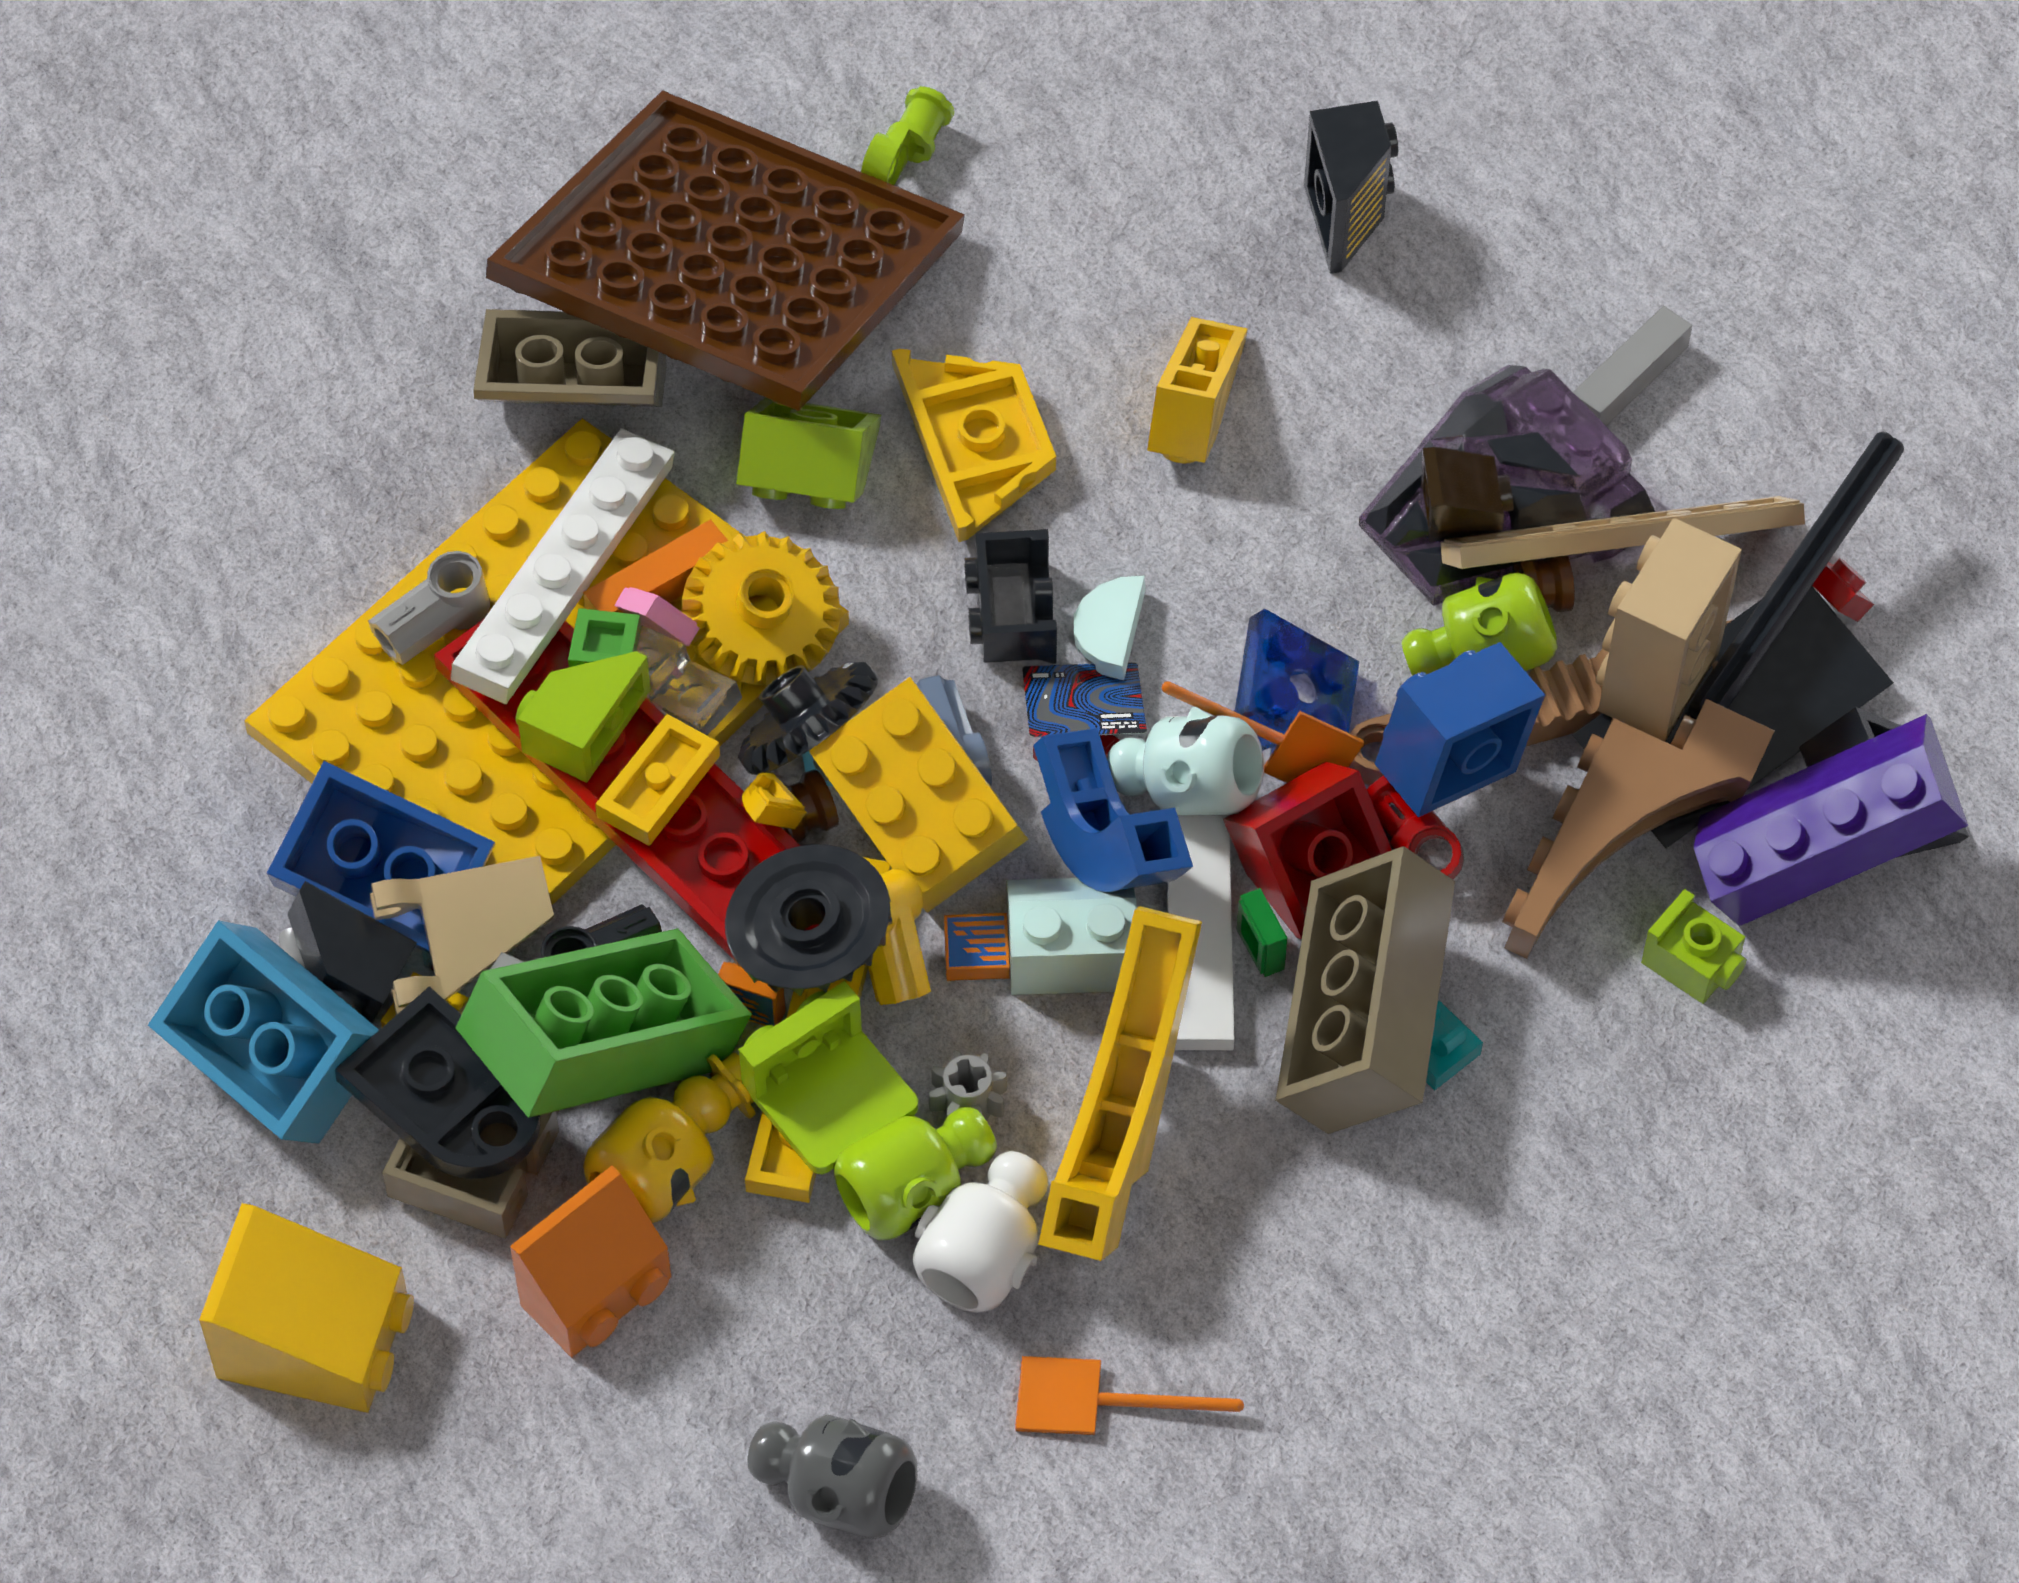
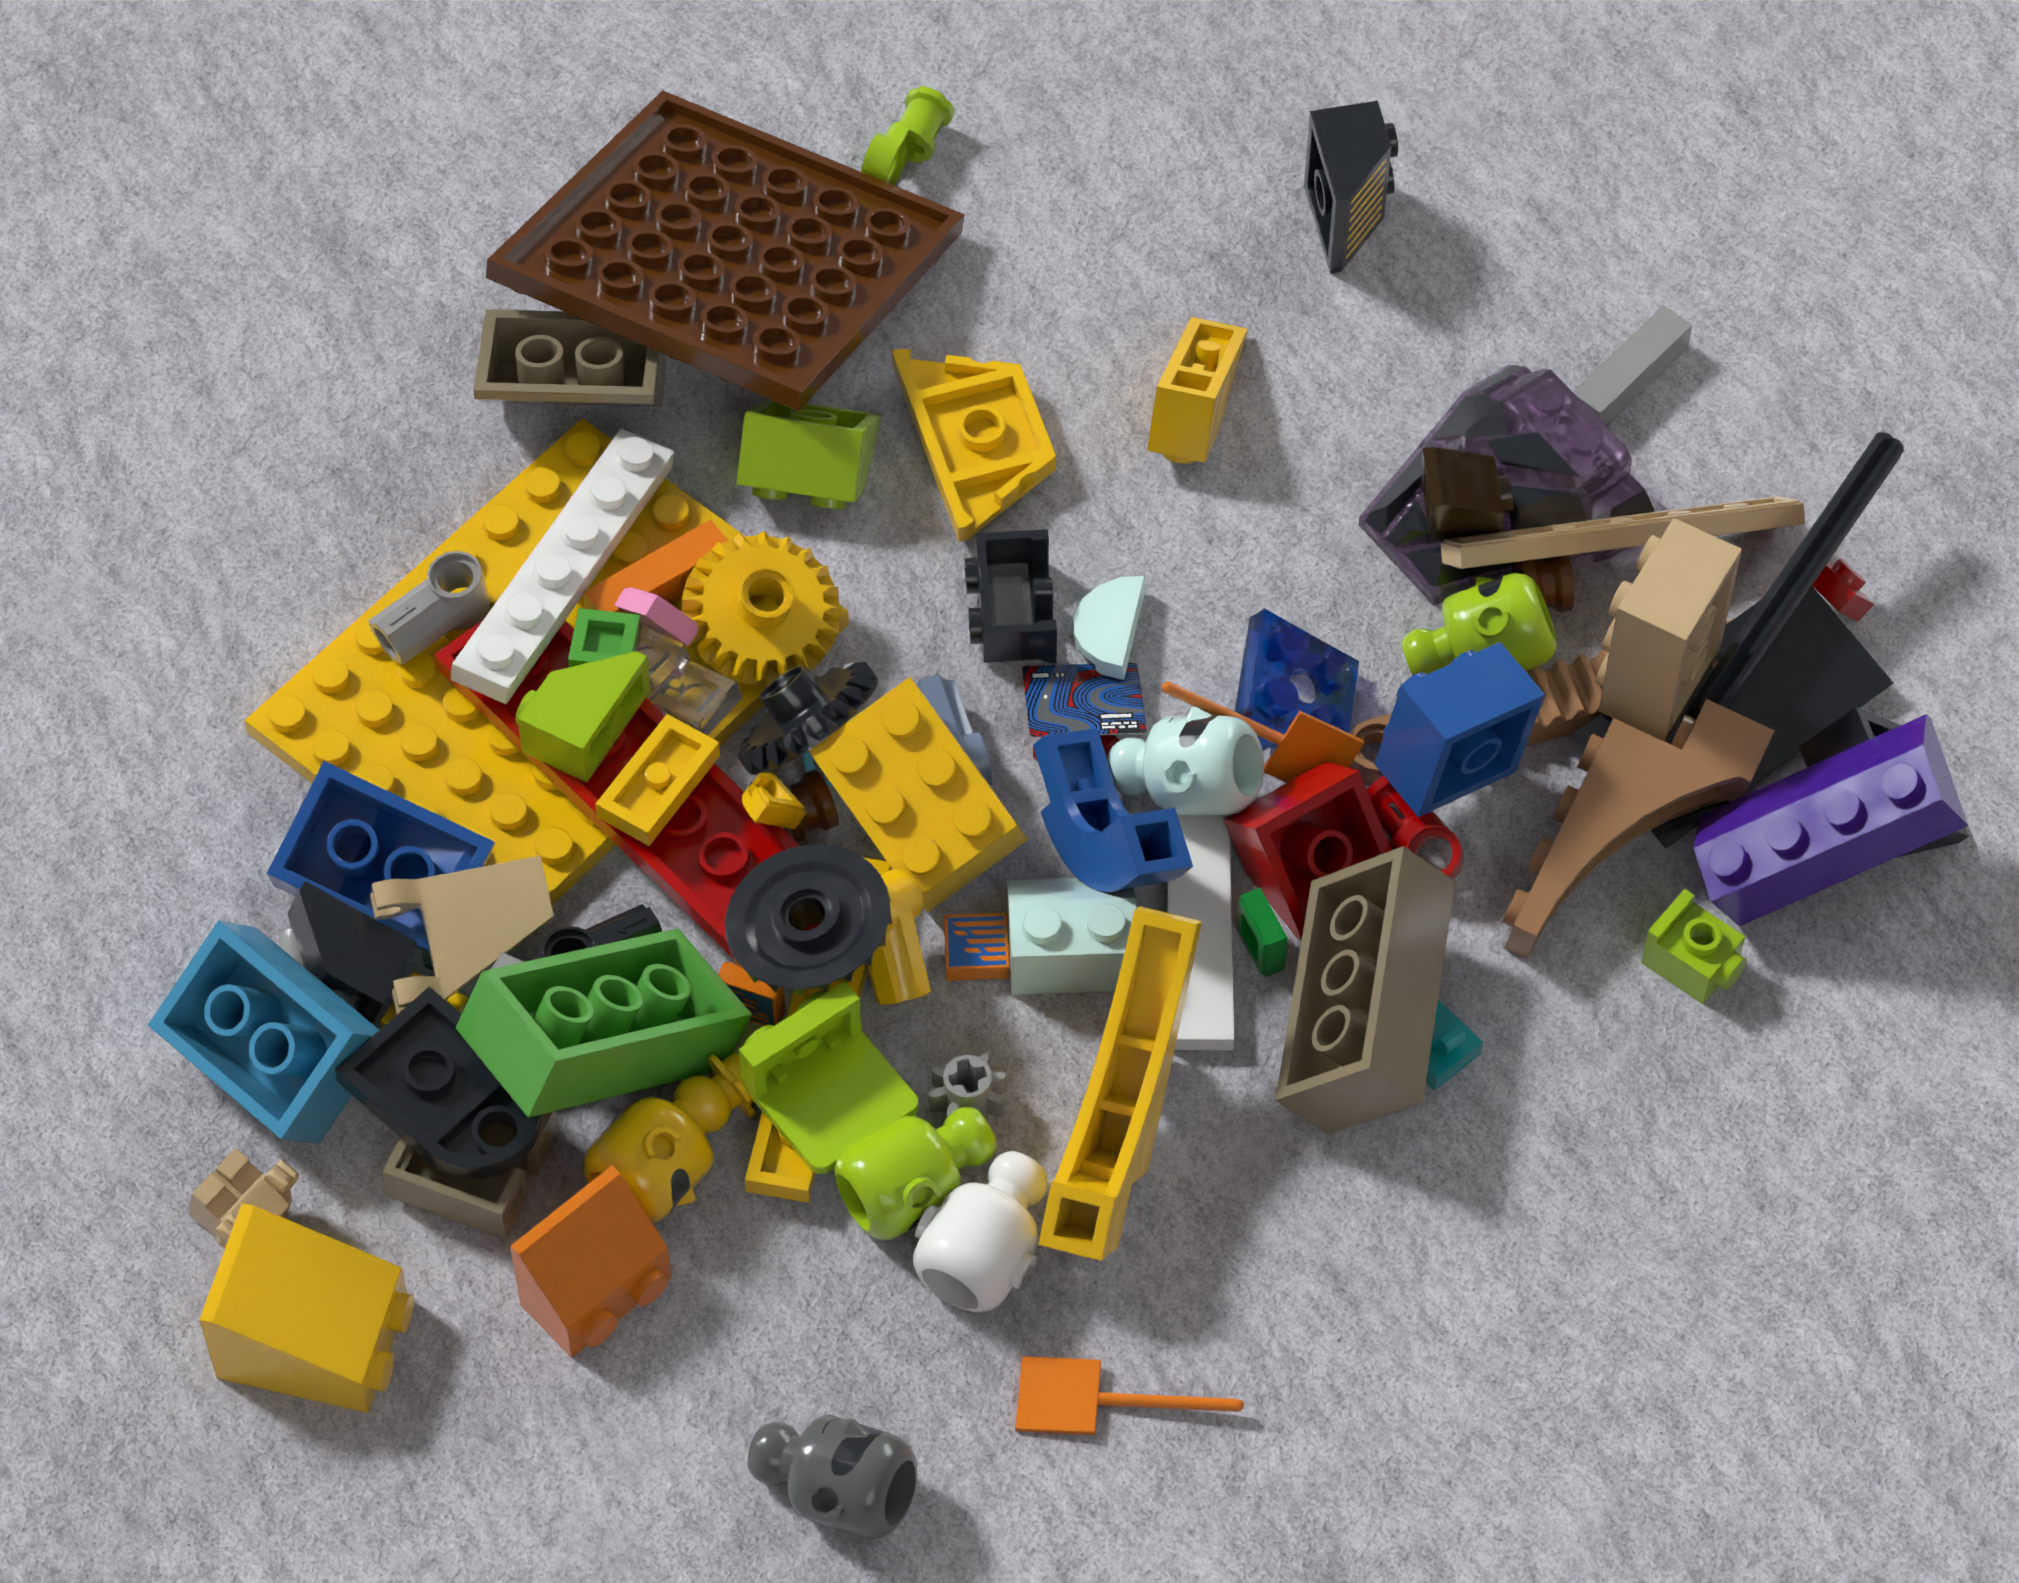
(238, 1182): none -> tan piece

